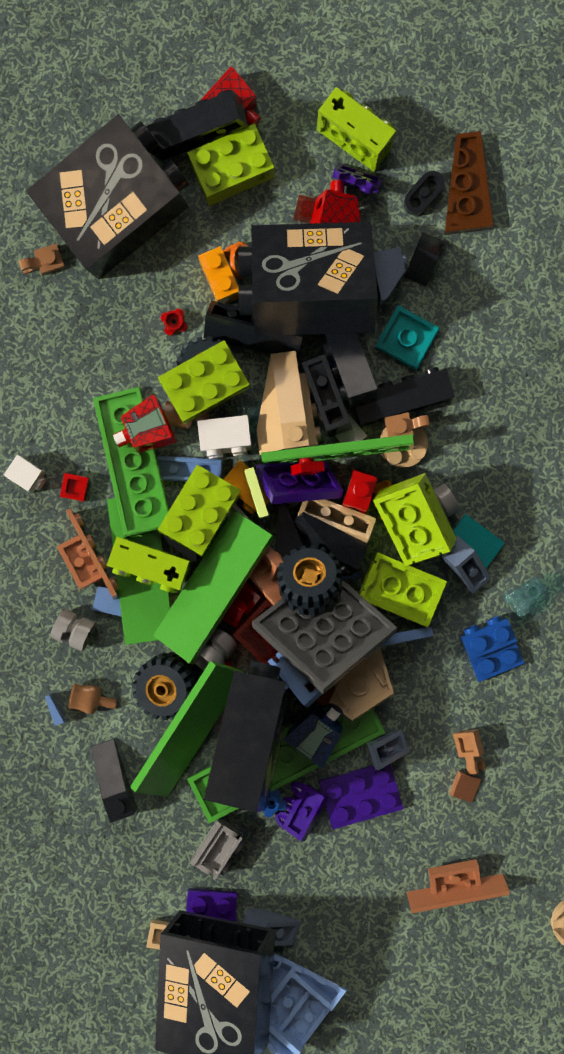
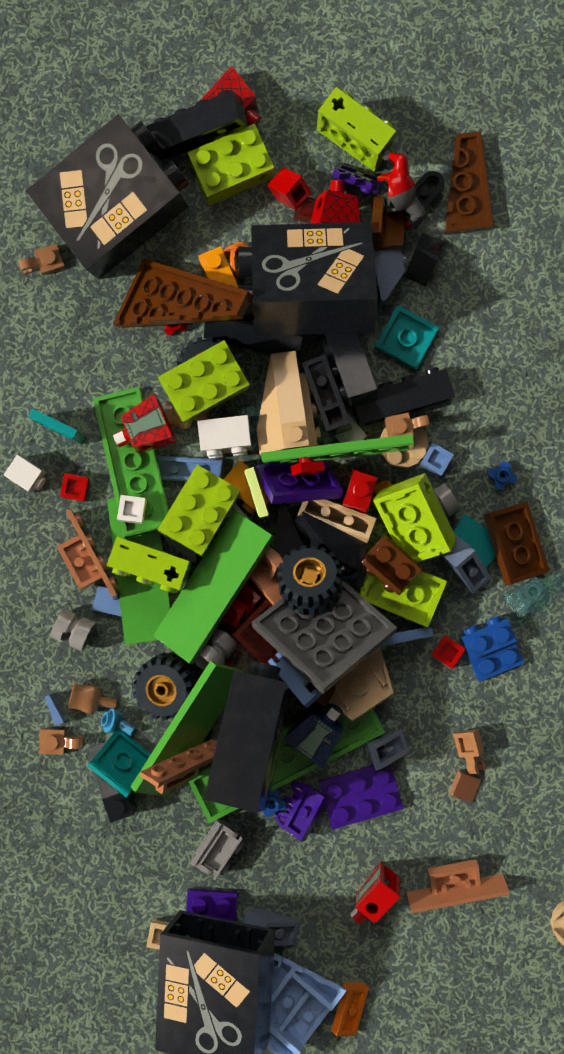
(55, 741): none -> medium nougat plate
(57, 426): none -> teal tile
(113, 719): none -> dark azure plate
(119, 761): none -> teal tile
(132, 509): none -> white plate
(175, 296): none -> reddish brown wing
(179, 768): none -> nougat bracket
(289, 188): none -> red brick
(350, 1009): none -> orange plate
(376, 896): none -> red torso
(387, 228): none -> reddish brown panel
(391, 565): none -> reddish brown bracket
(401, 189): none -> piece
(436, 459): none -> medium blue plate
(447, 651): none -> red plate
(495, 473): none -> blue plate
(516, 543): none -> reddish brown plate

